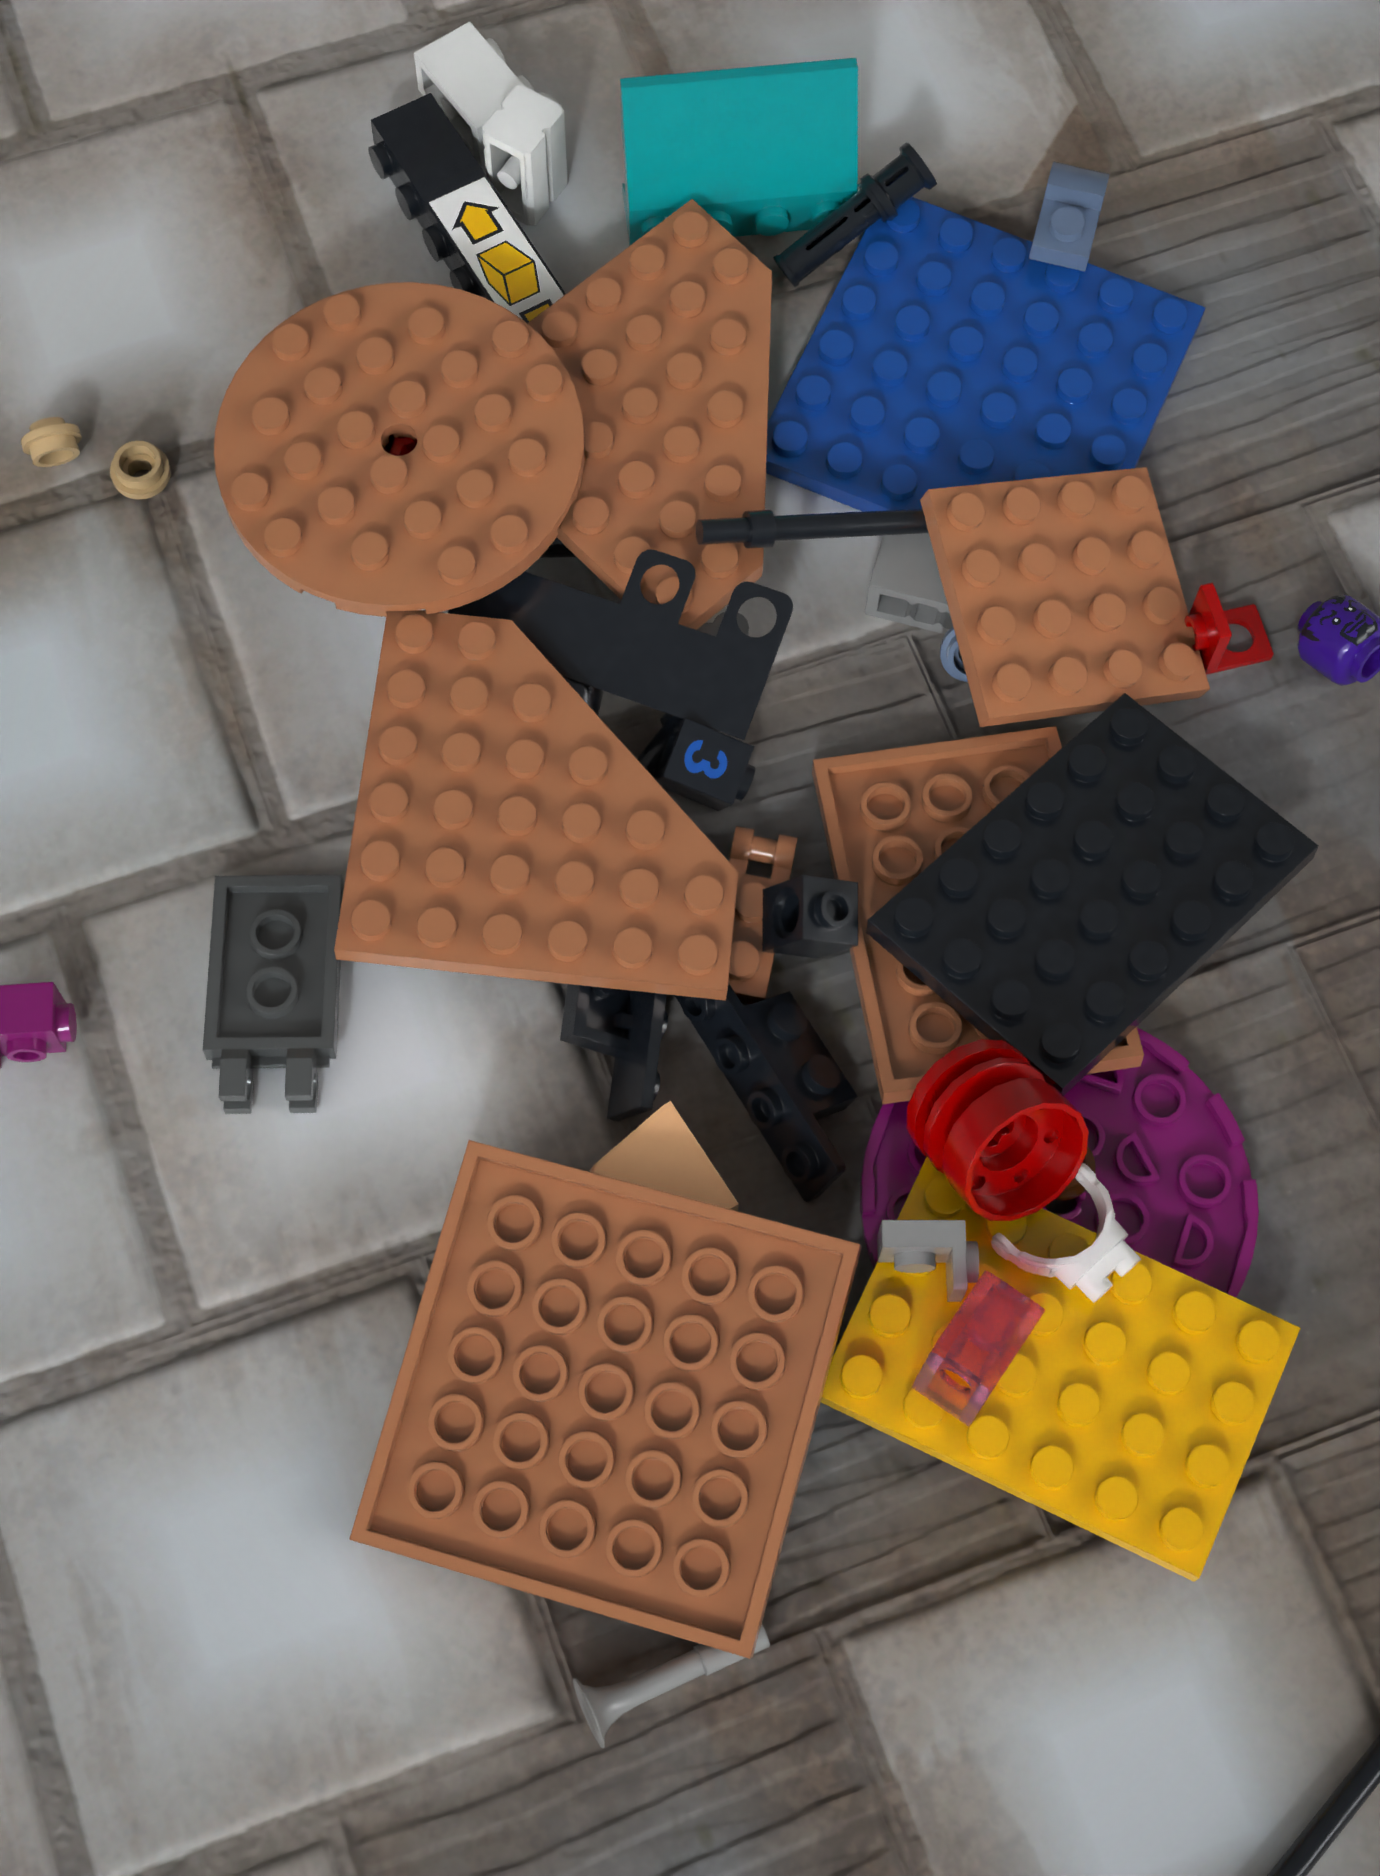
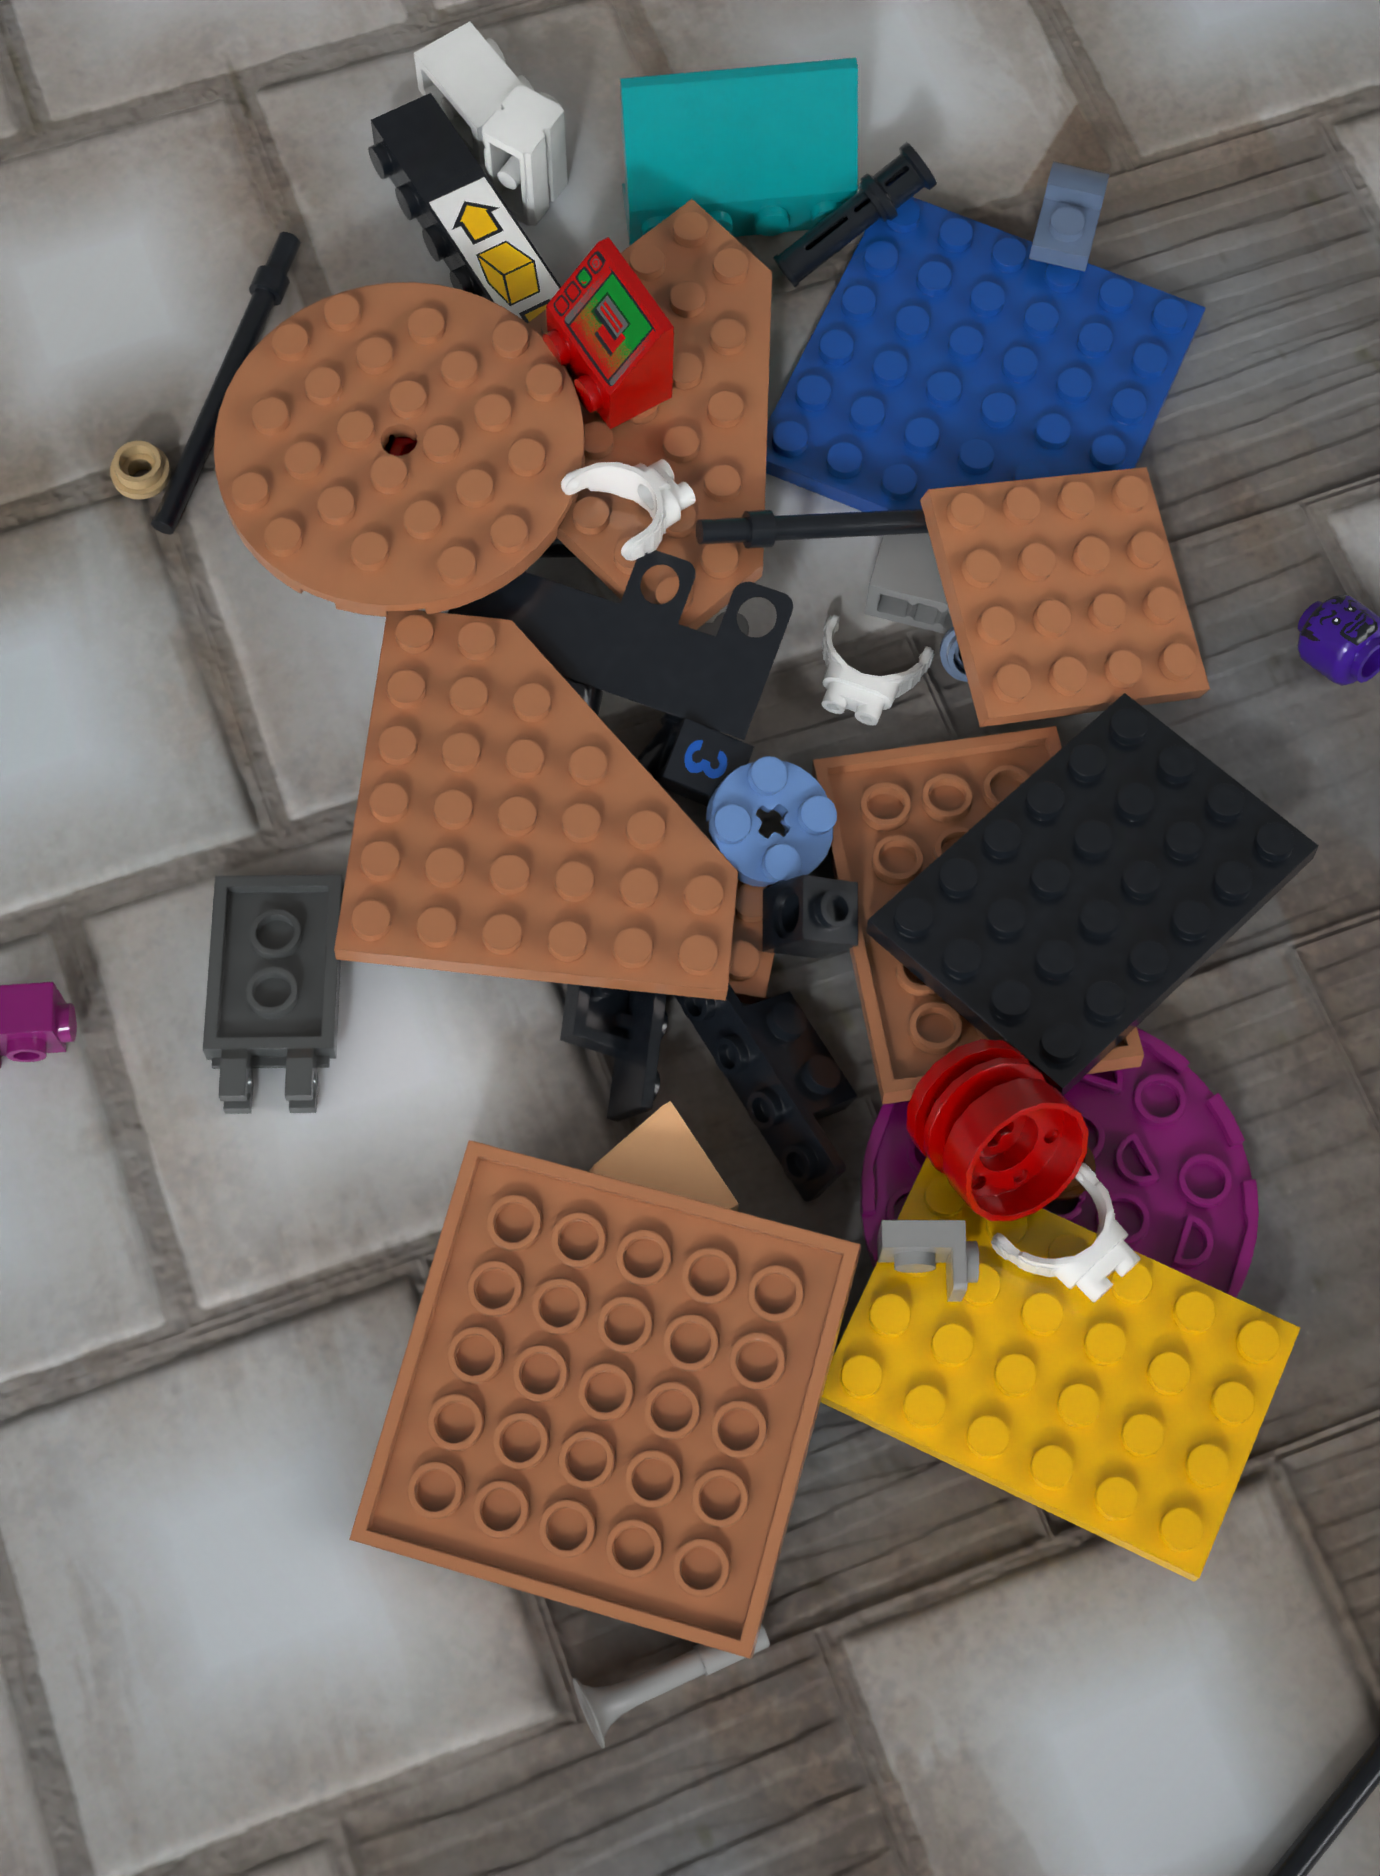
(51, 442): tan plate -> none
(267, 291): none -> black bar
(611, 337): none -> red slope
(648, 486): none -> white helmet
(804, 813): none -> medium blue plate
(862, 692): none -> white helmet
(978, 1347): clear pink torso -> none
(1213, 632): red bracket -> none

